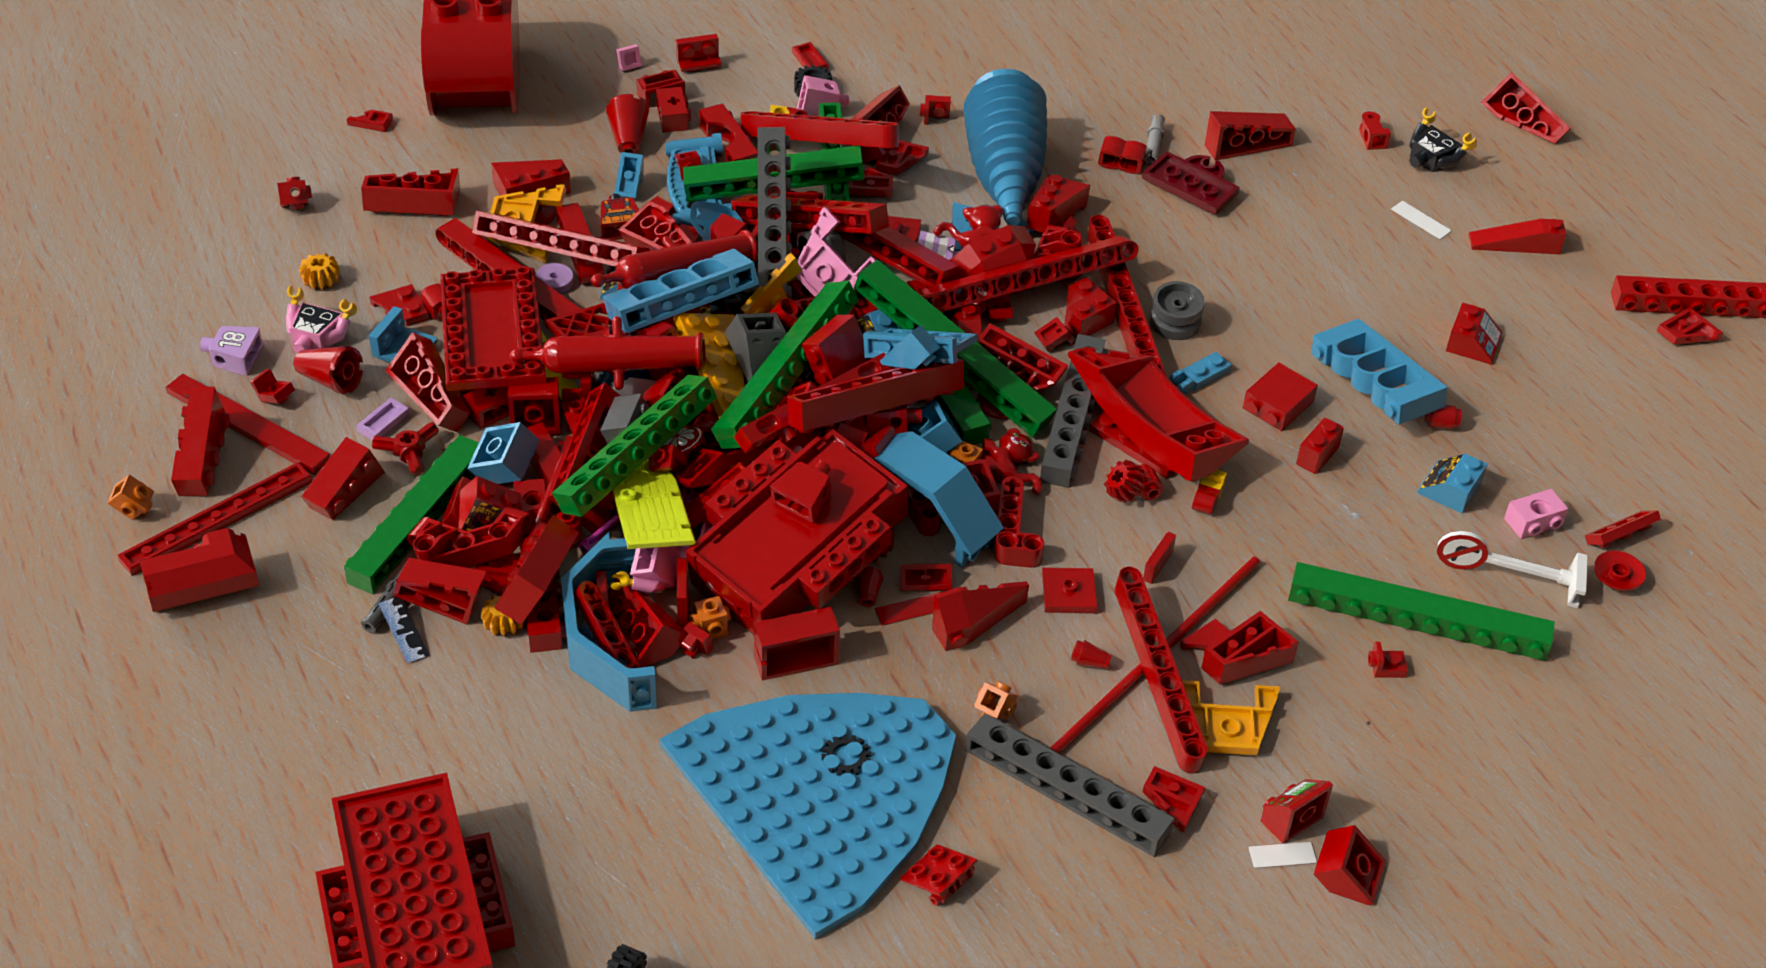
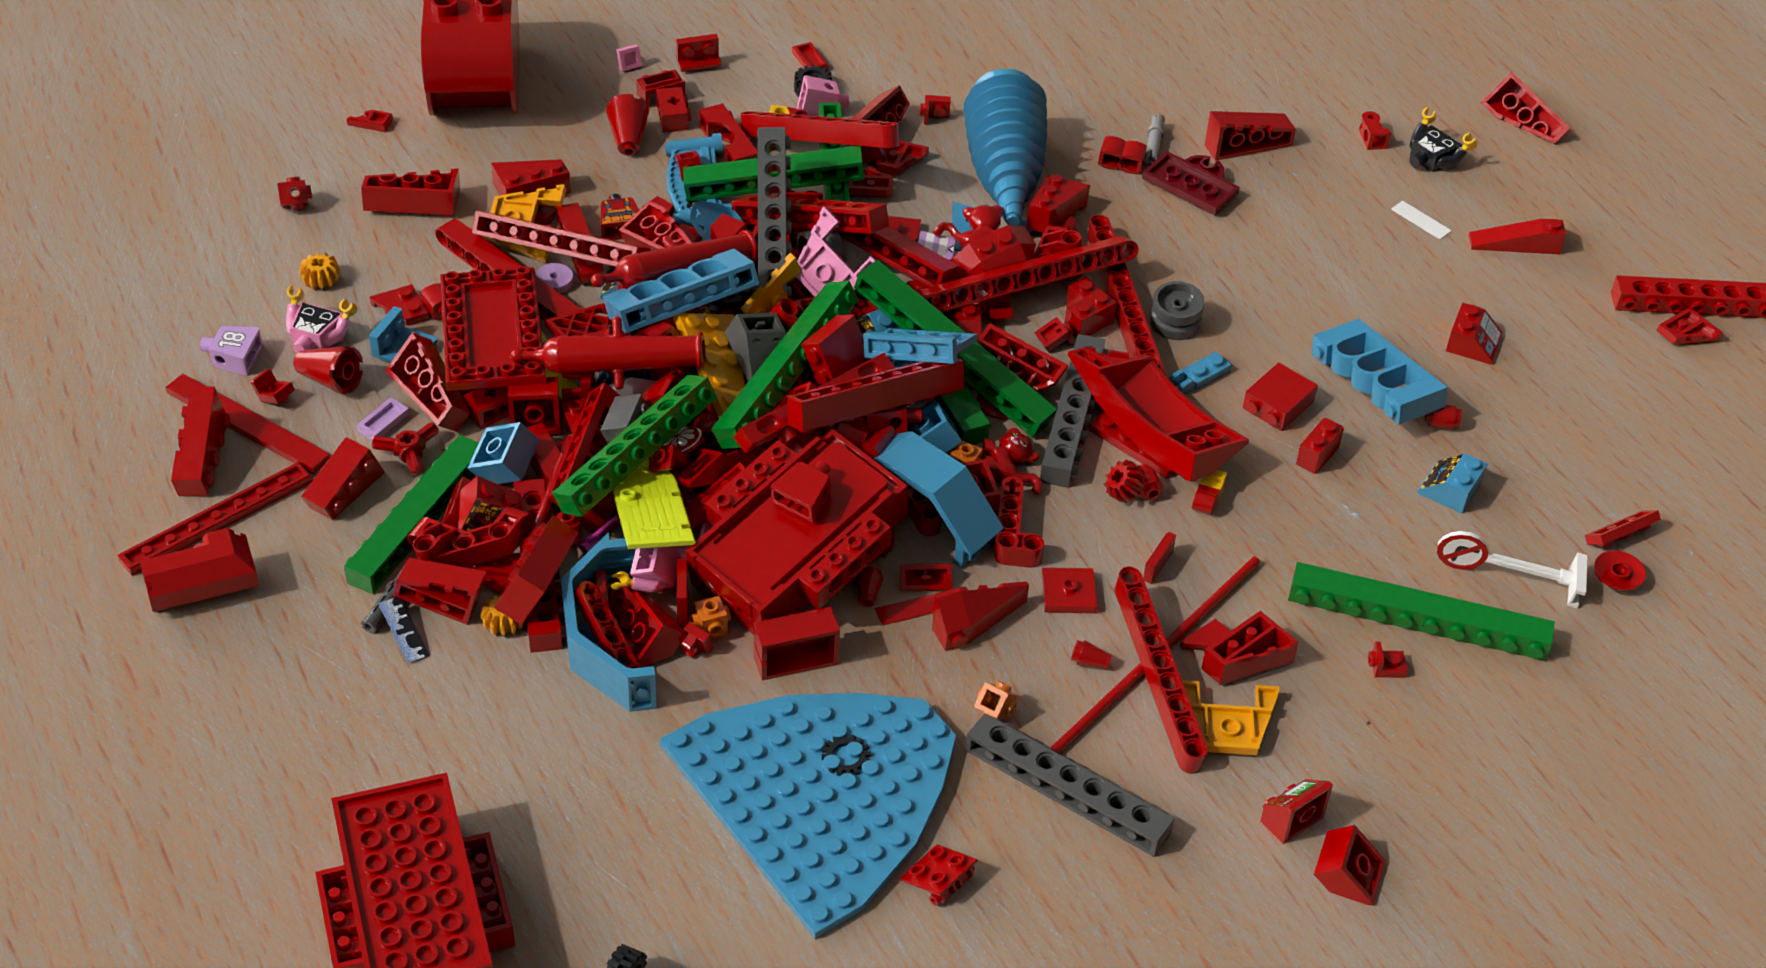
(131, 497): orange brick -> none
(629, 175): dark azure slope -> none
(913, 350): dark azure slope -> none
(1173, 795): red wing -> none
(1282, 854): white sticker -> none
(1536, 513): bright pink brick -> none

